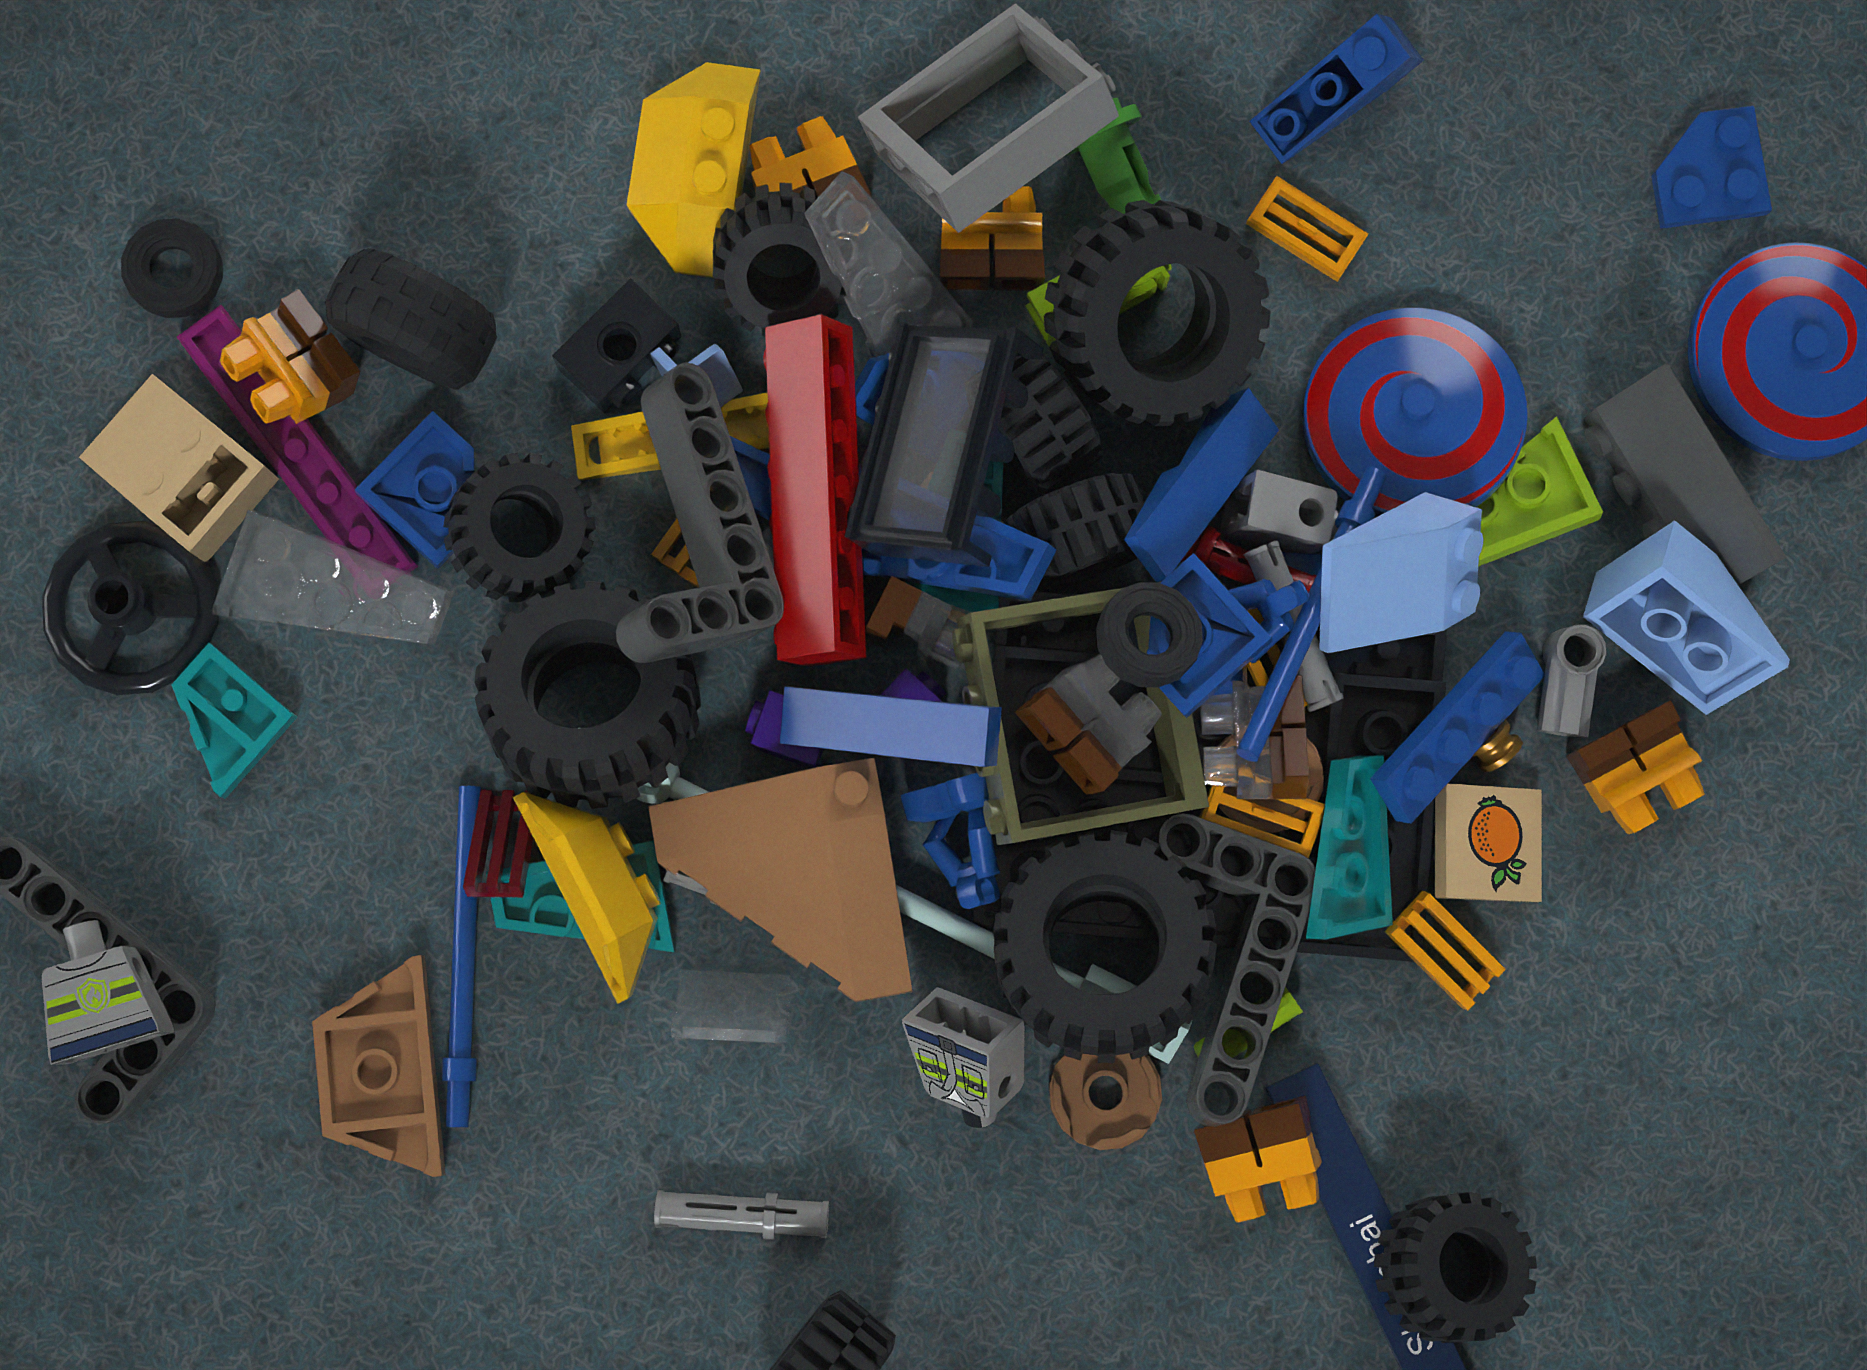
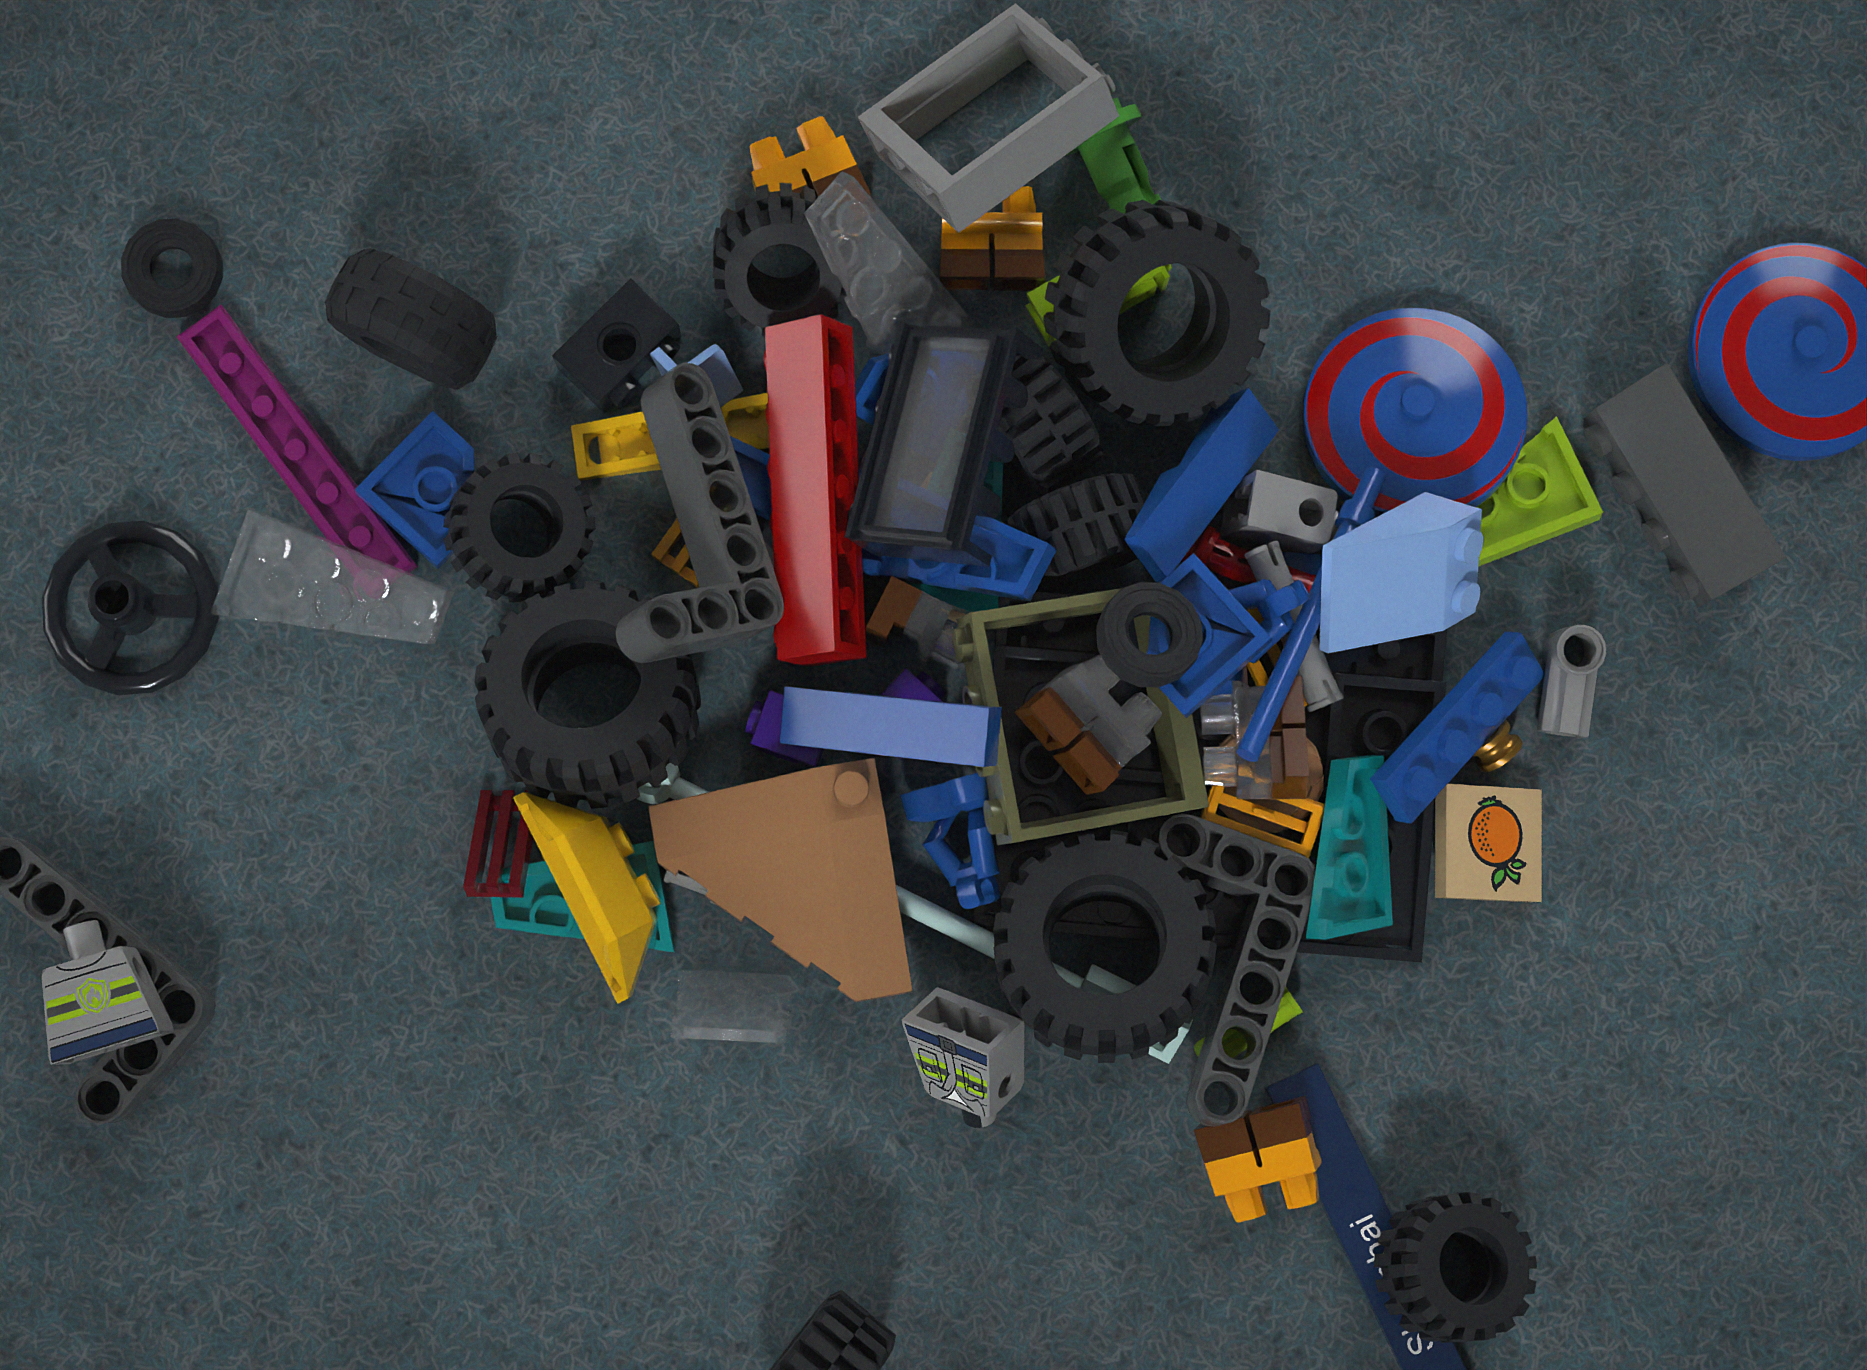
(179, 468): tan slope -> none
(228, 717): teal wing -> none
(296, 360): light orange hips -> none
(382, 1072): medium nougat wing -> none
(459, 1066): blue bar -> none
(692, 161): yellow wedge -> none
(742, 1214): light grey pin -> none
(1110, 1127): medium nougat tile -> none
(1295, 245): light orange tile -> none
(1337, 87): blue slope -> none
(1477, 981): light orange tile -> none
(1636, 759): light orange hips -> none
(1684, 619): light blue slope -> none
(1713, 171): blue plate -> none

